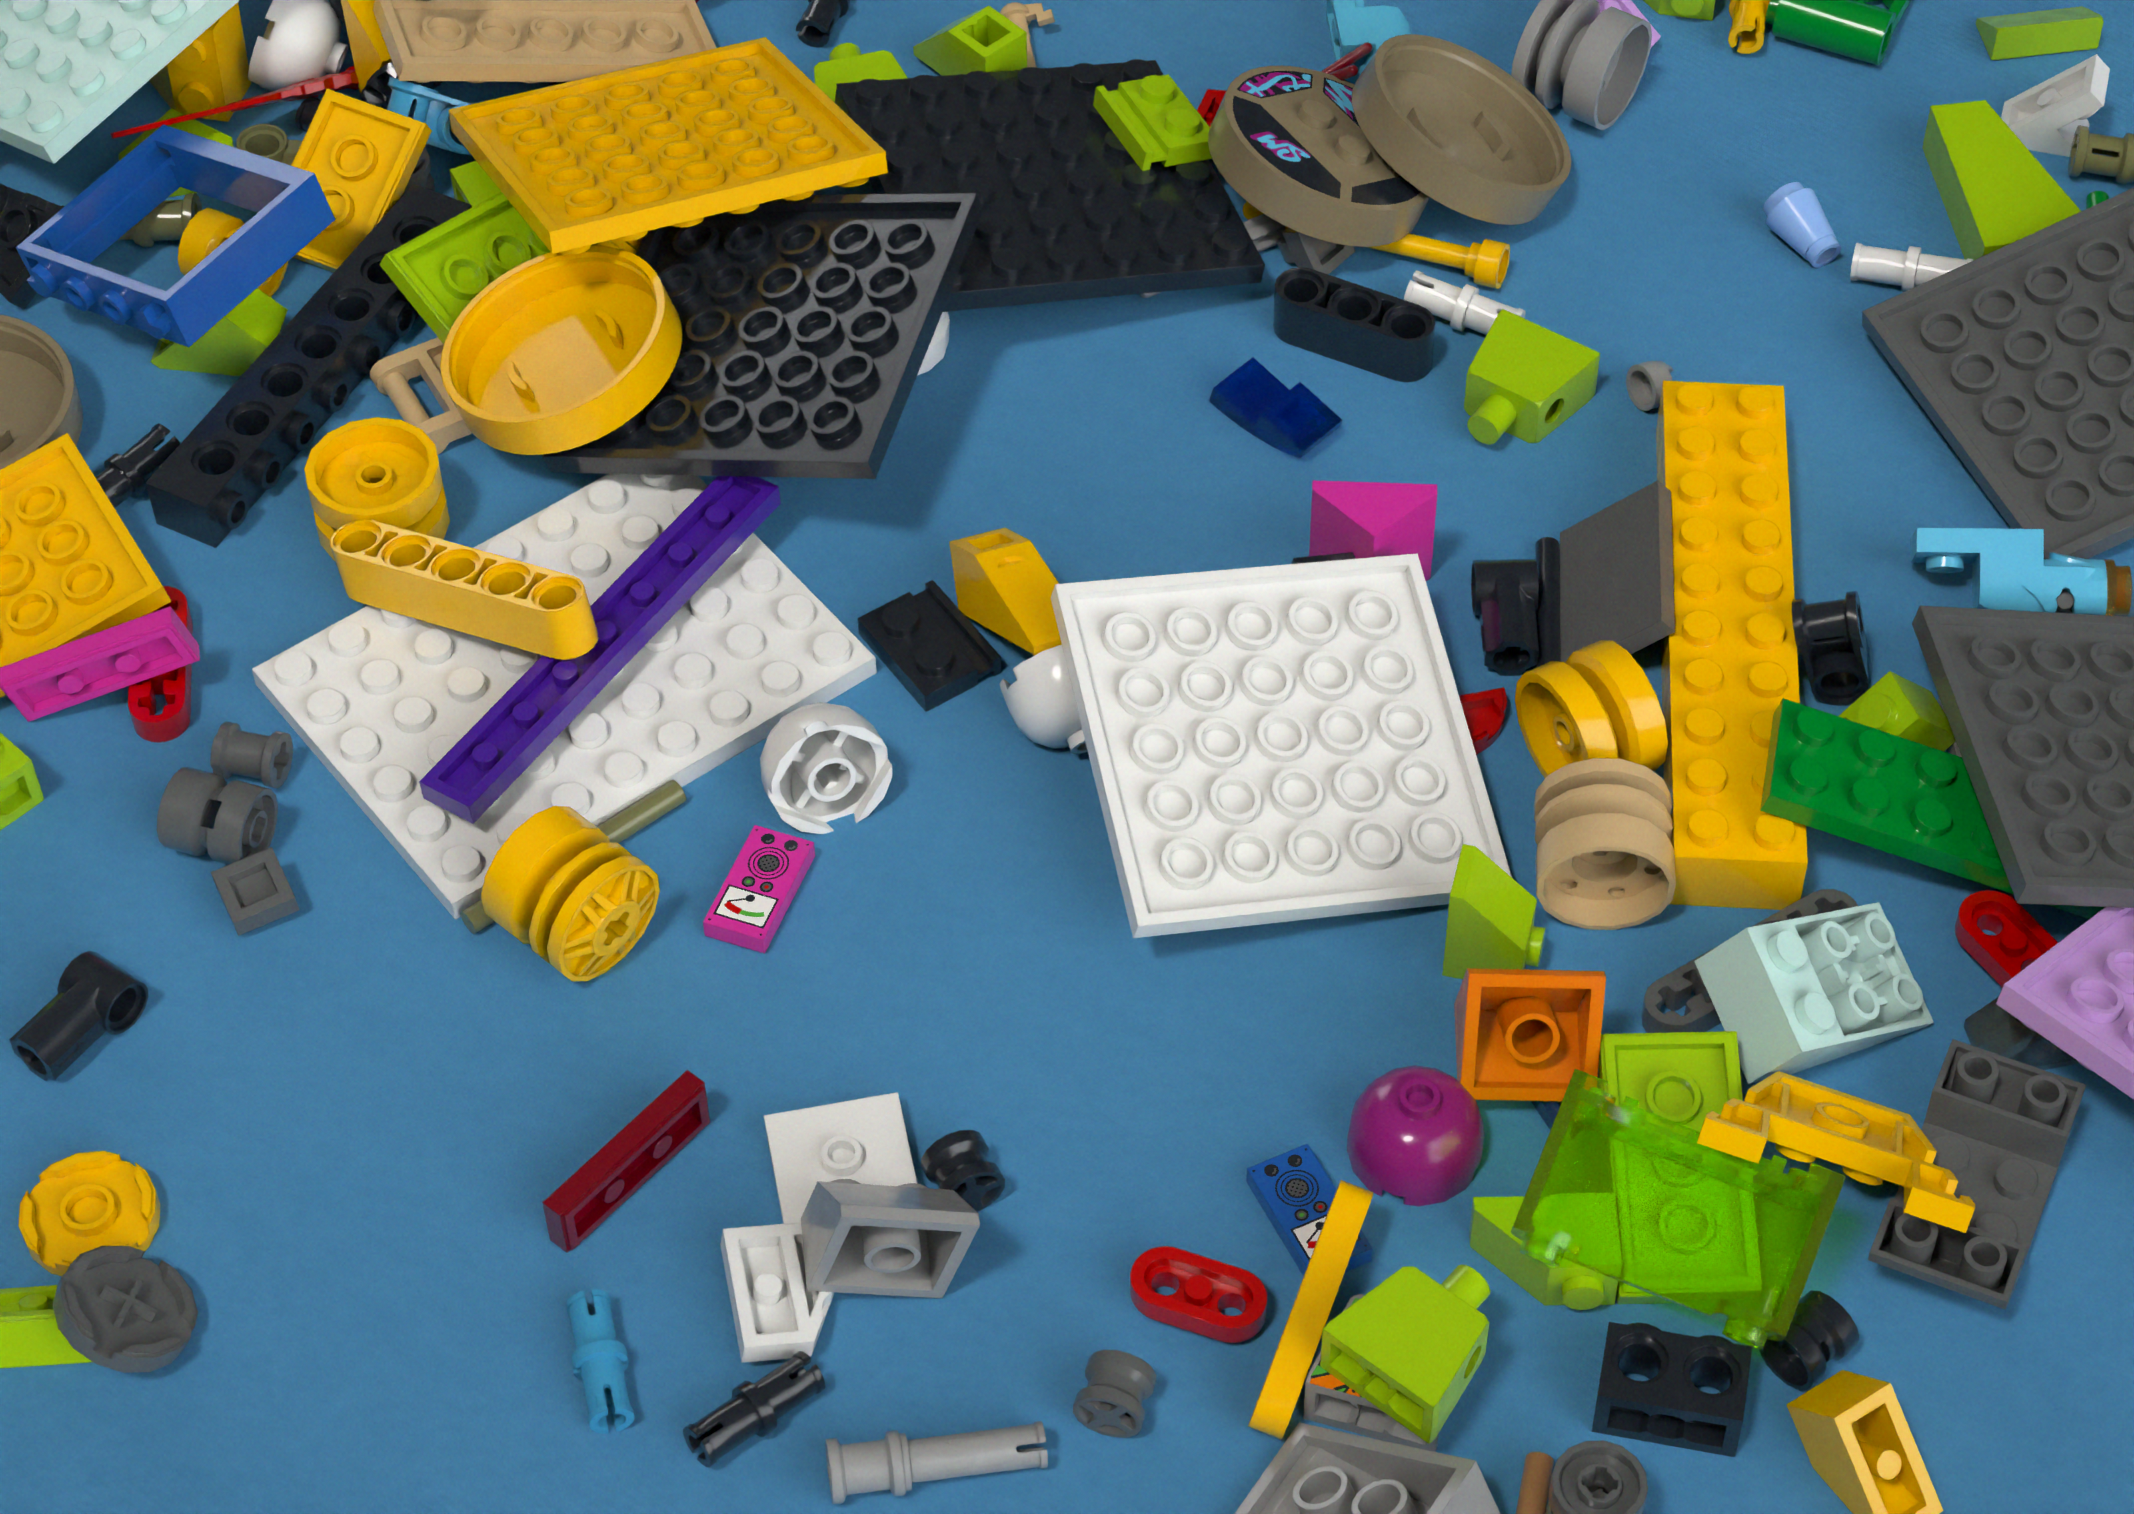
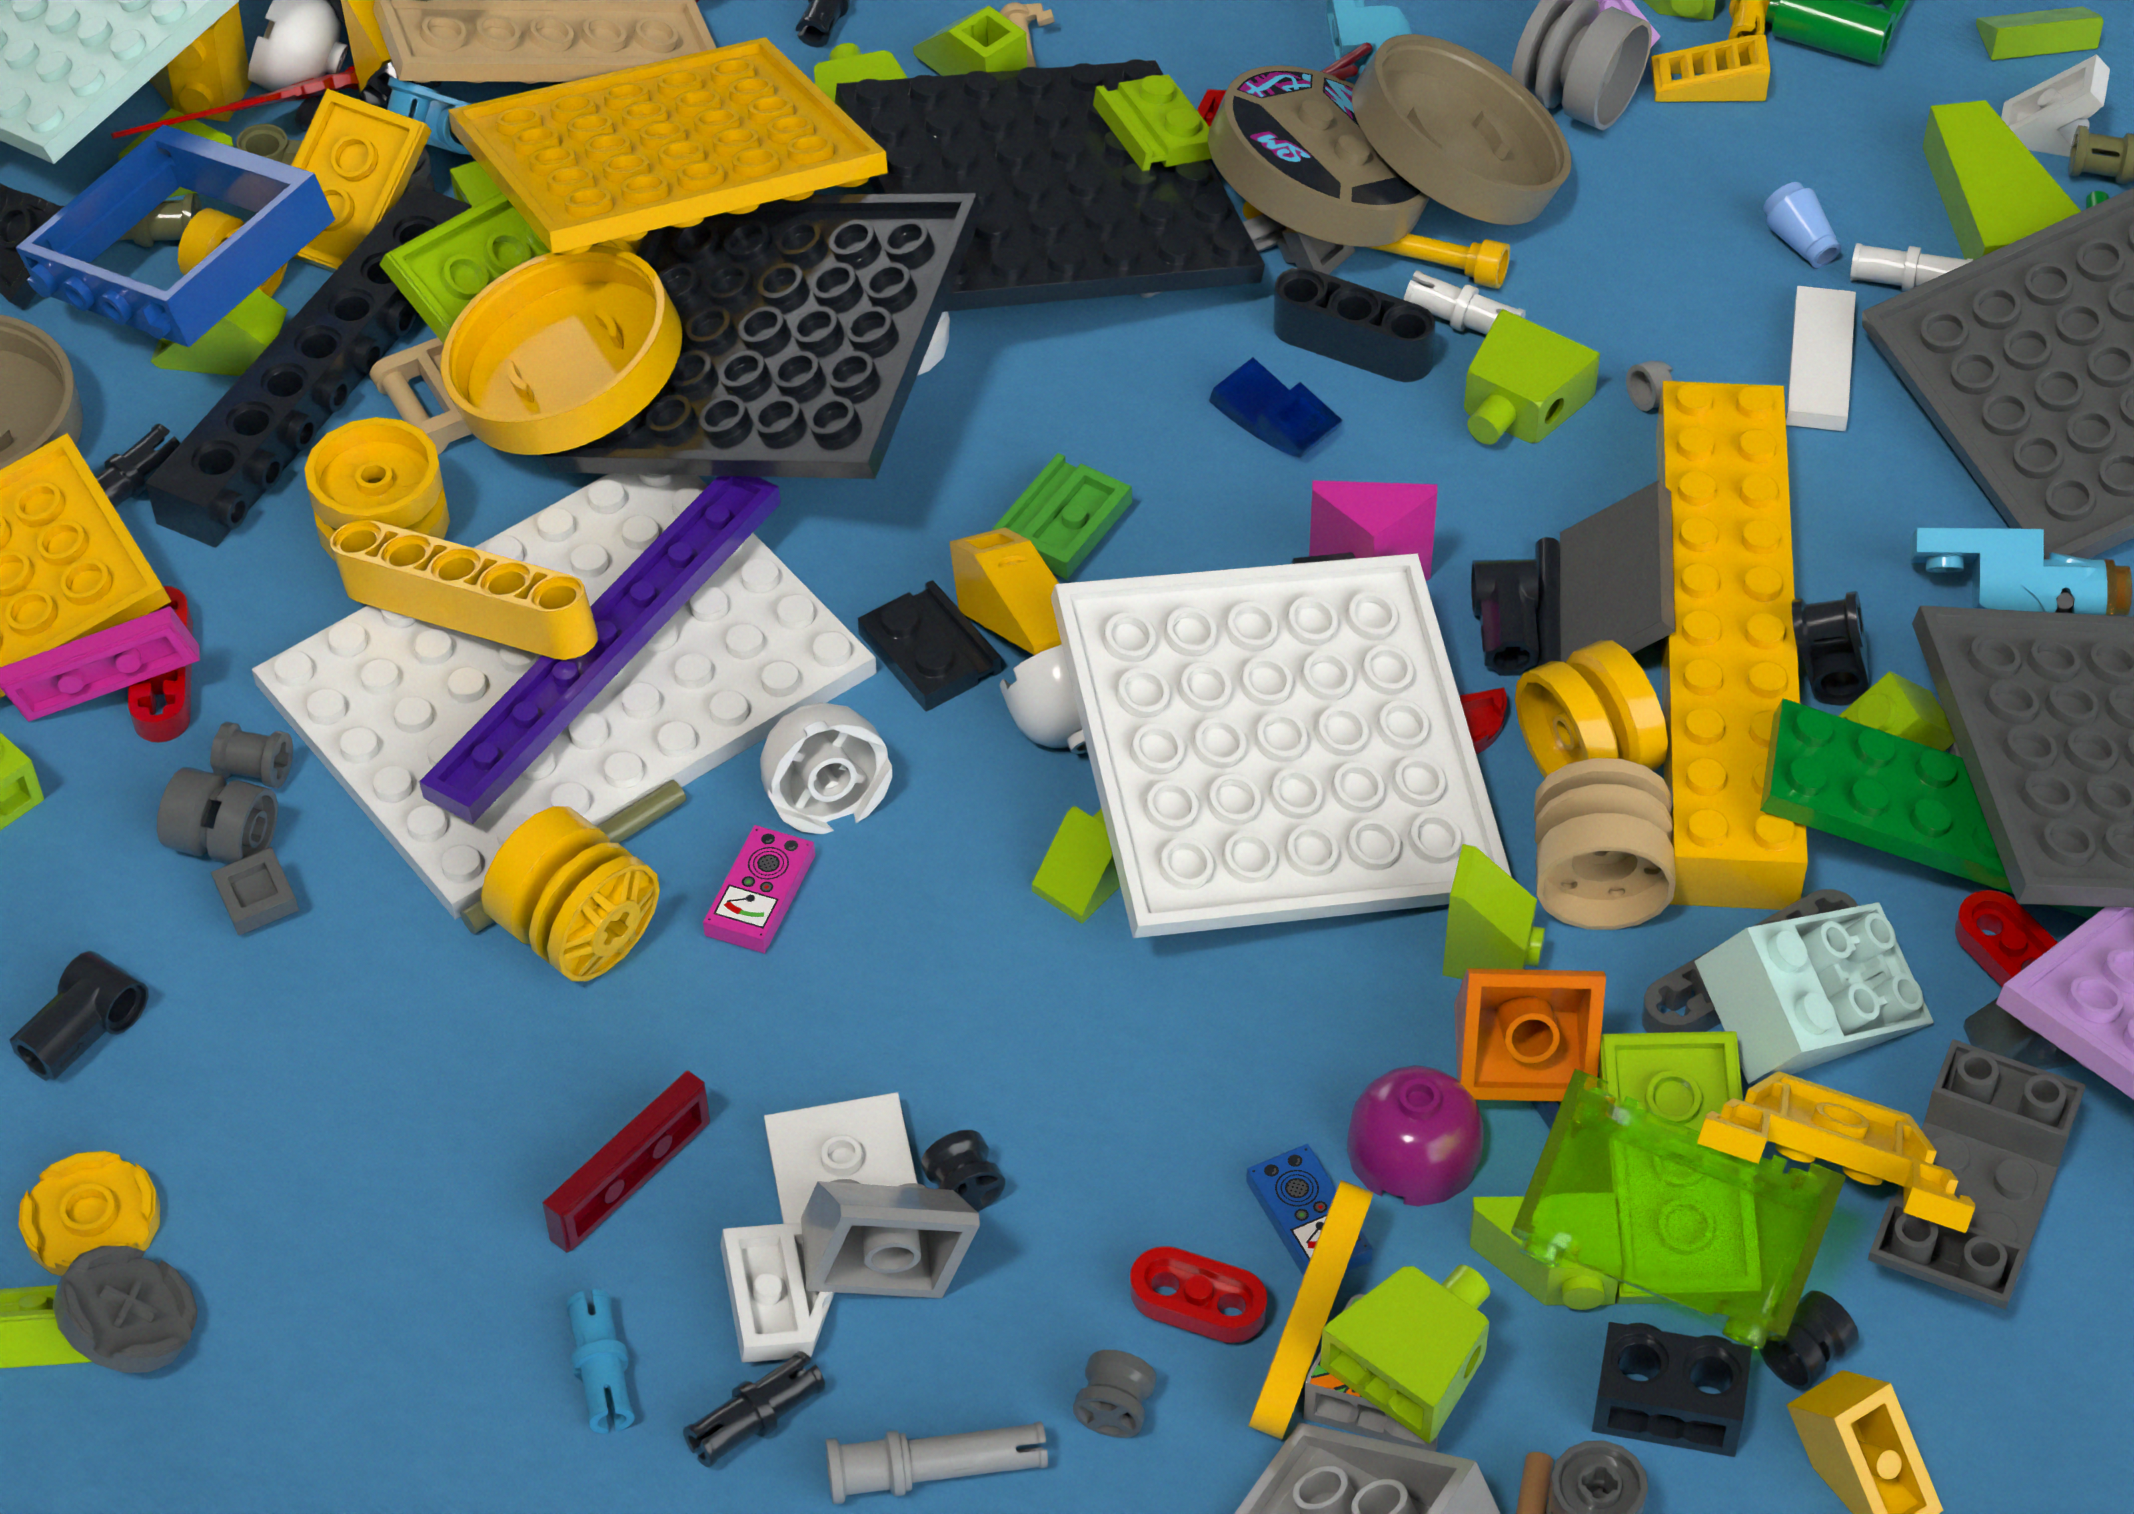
(1067, 512): none -> bright green plate
(1078, 866): none -> lime slope
(1728, 71): none -> yellow slope
(1821, 358): none -> white tile

